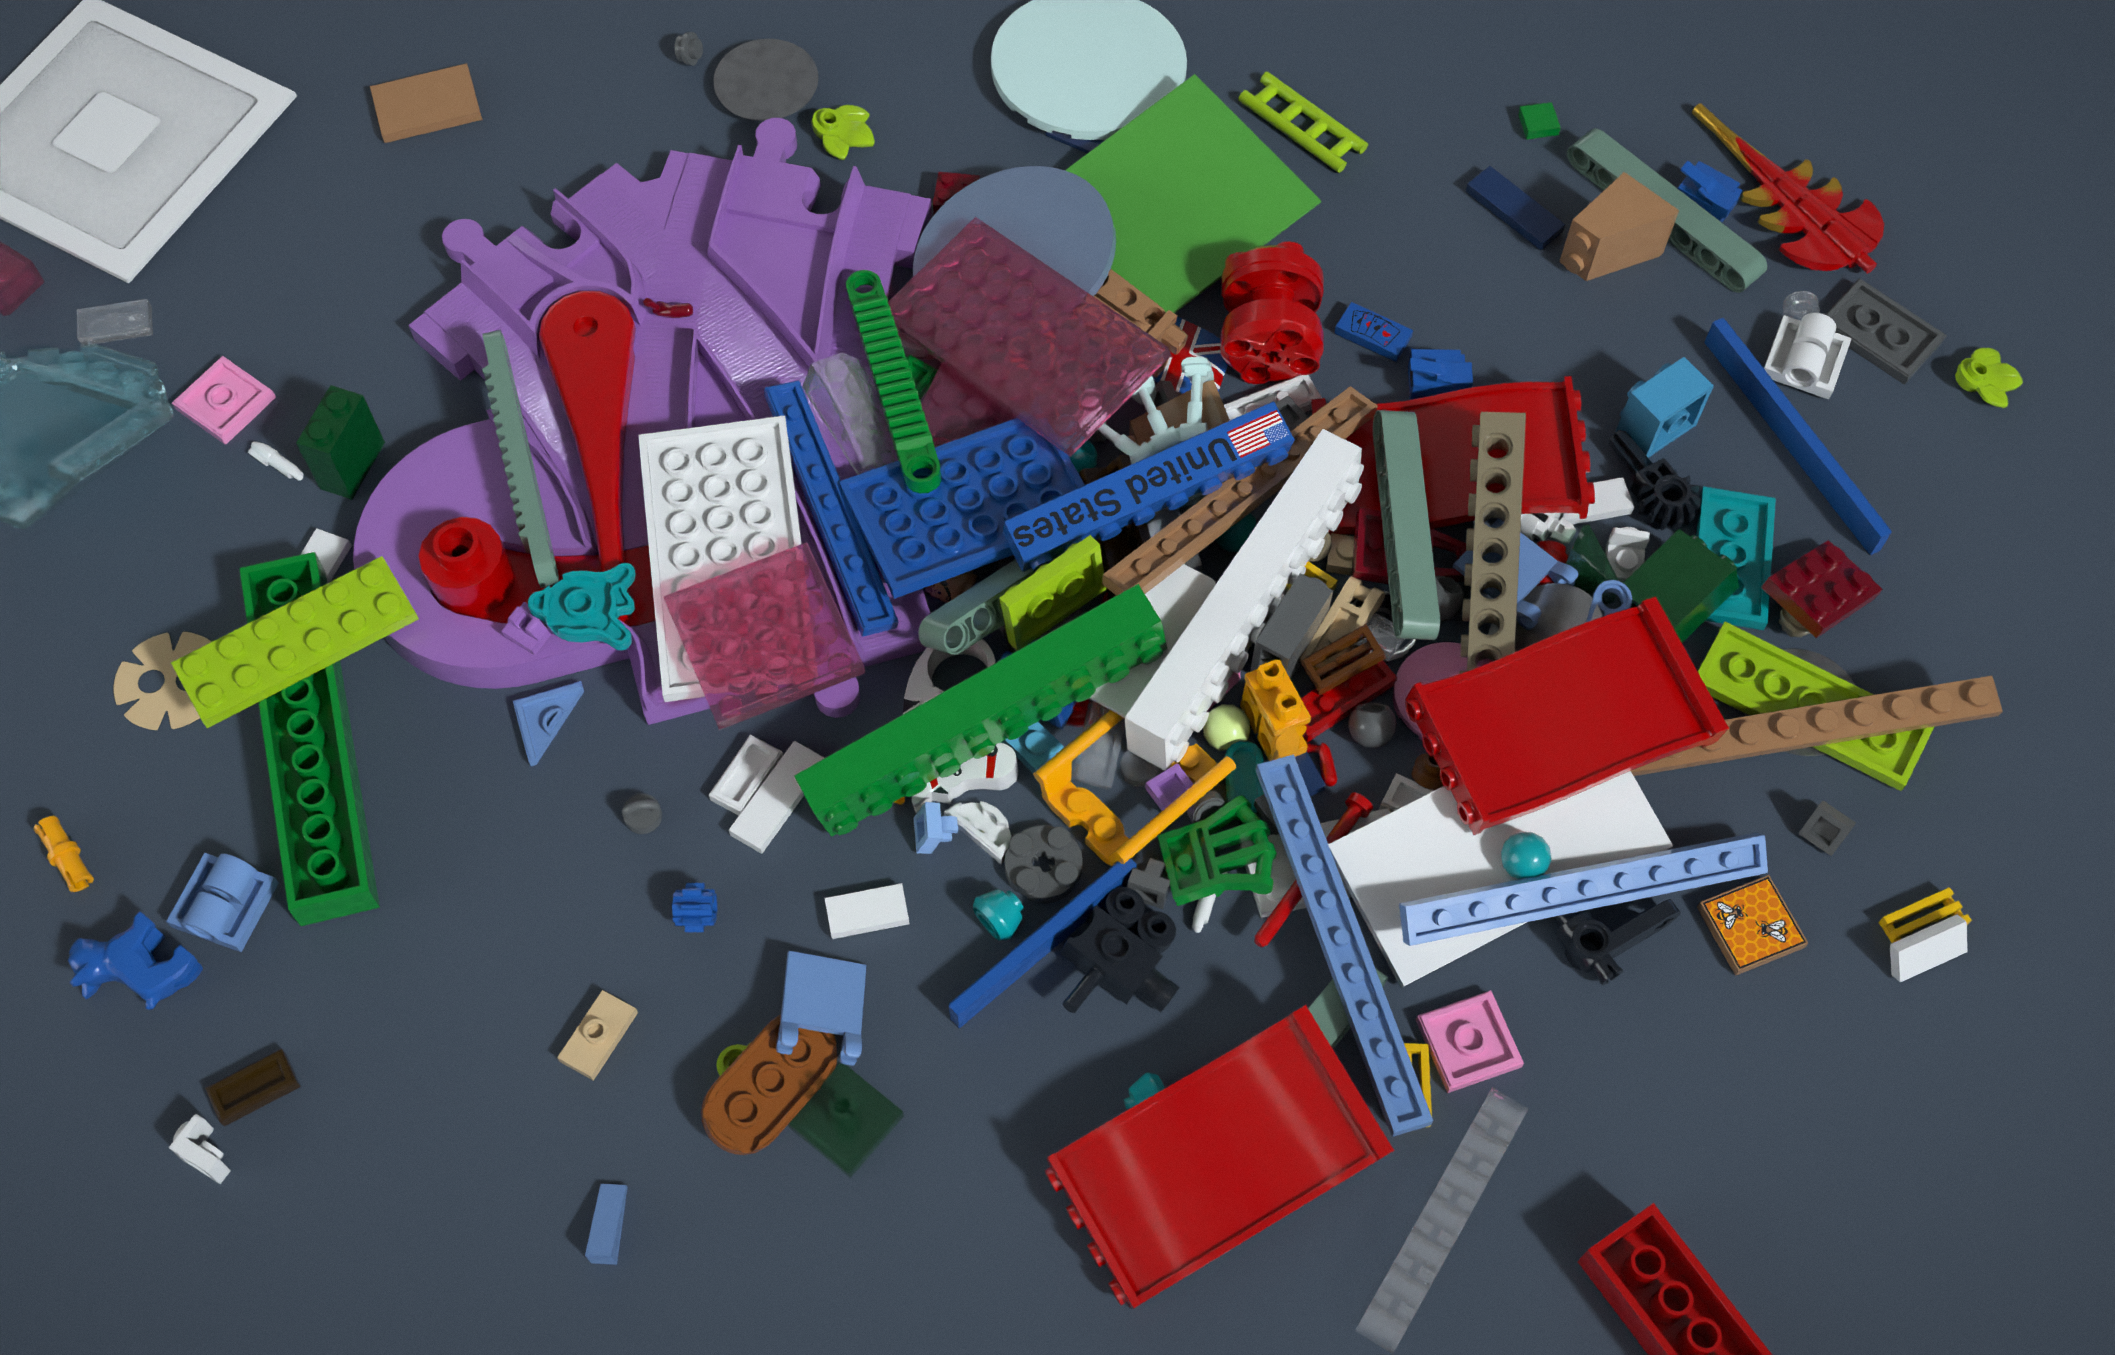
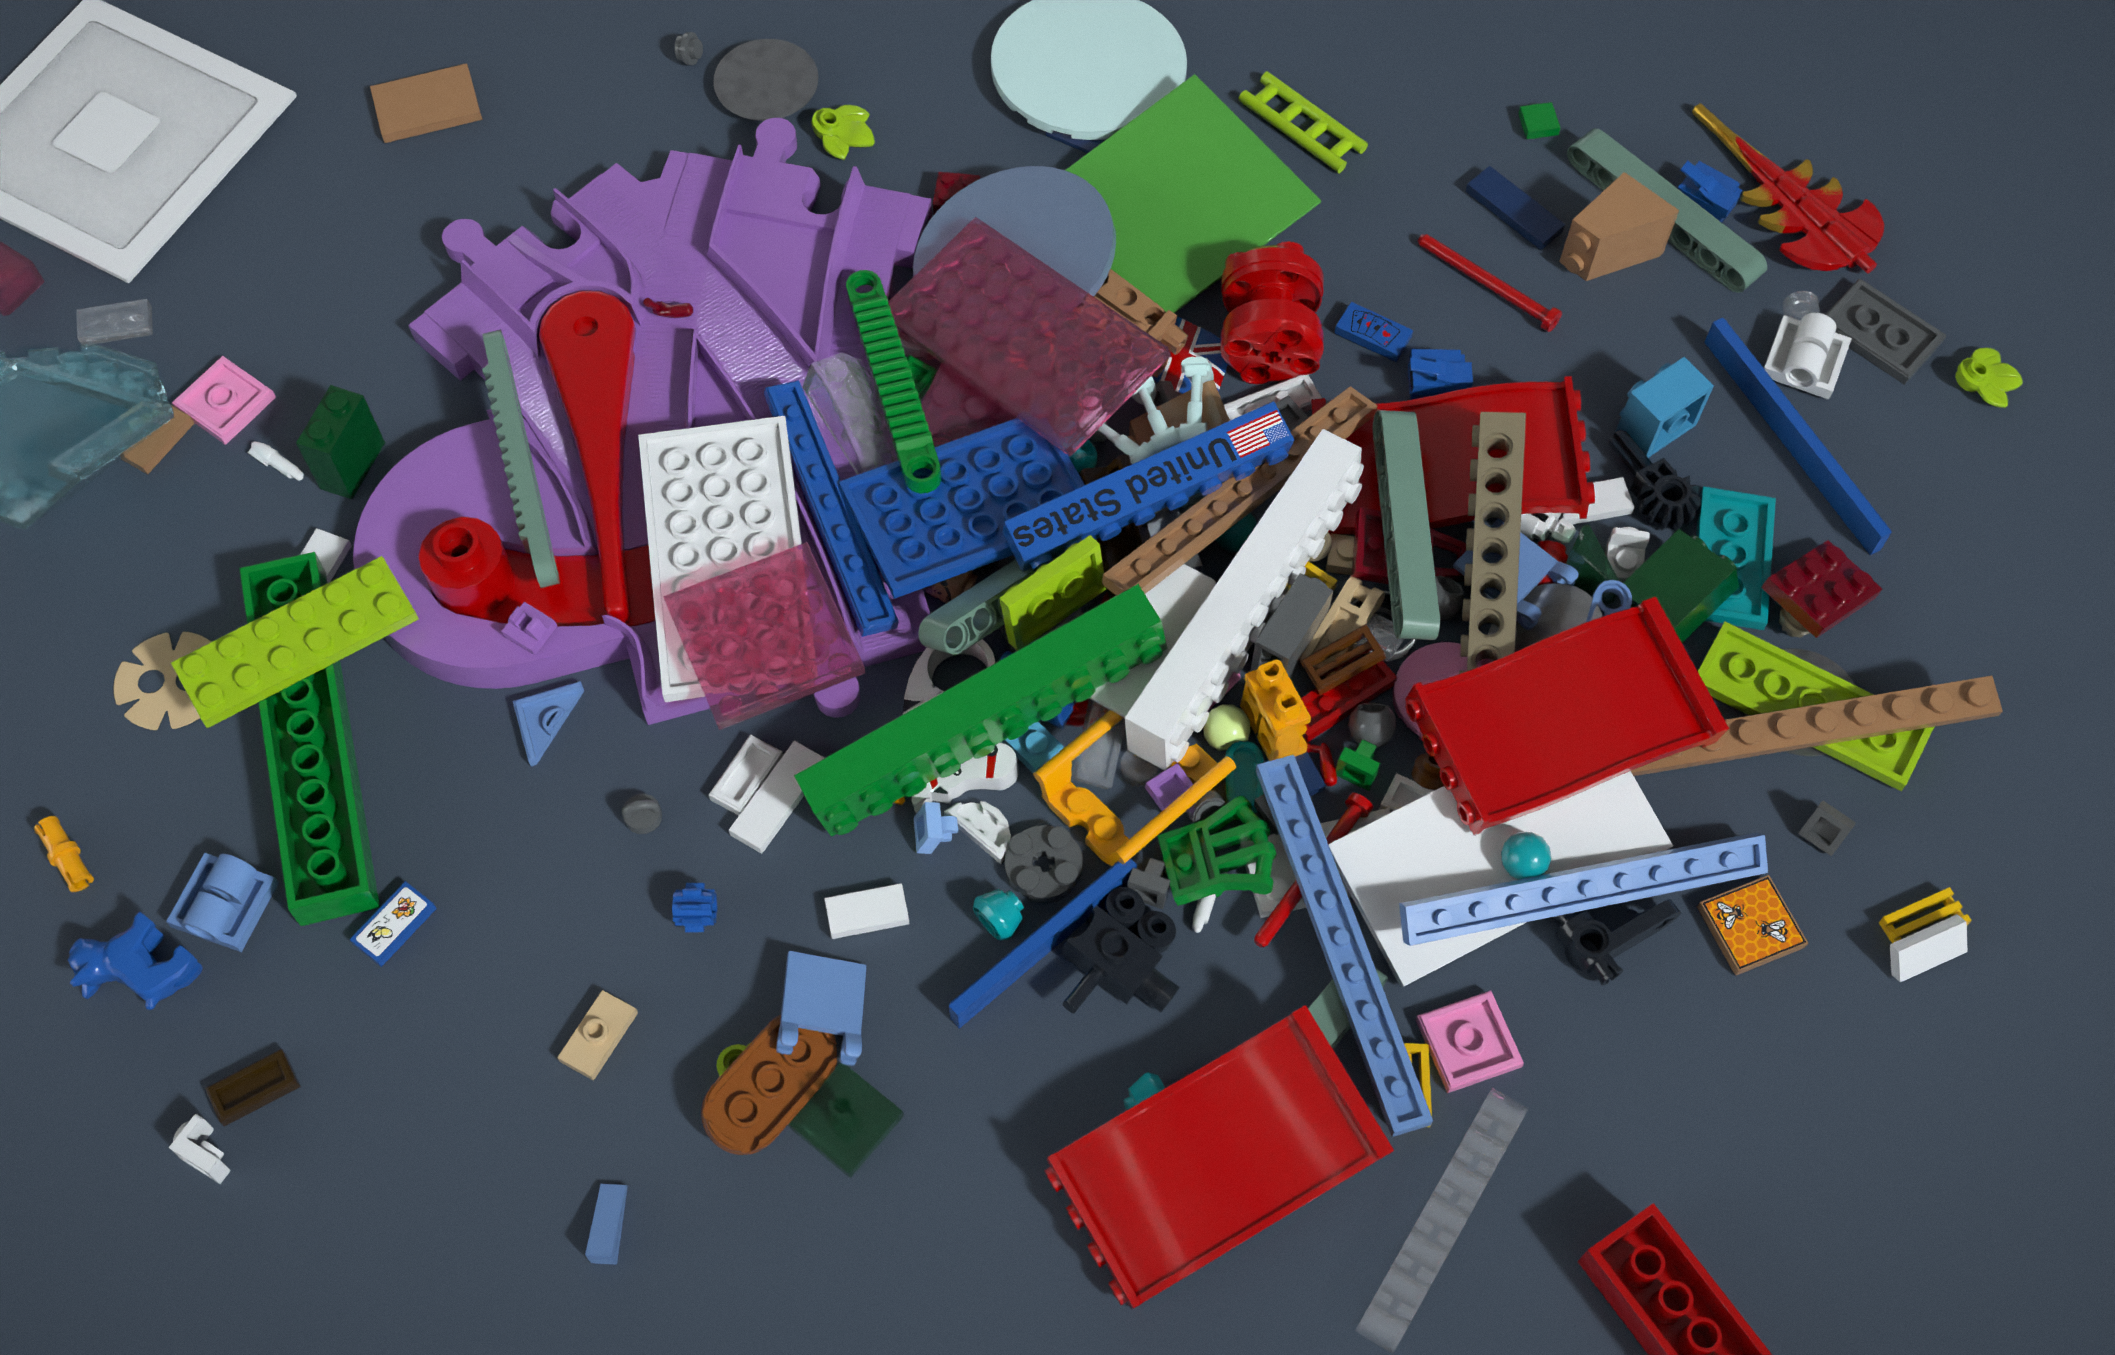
(157, 445): none -> medium nougat tile
(393, 924): none -> tile
(588, 606): teal tile -> none
(1358, 766): none -> green tile
(1548, 317): none -> red bar

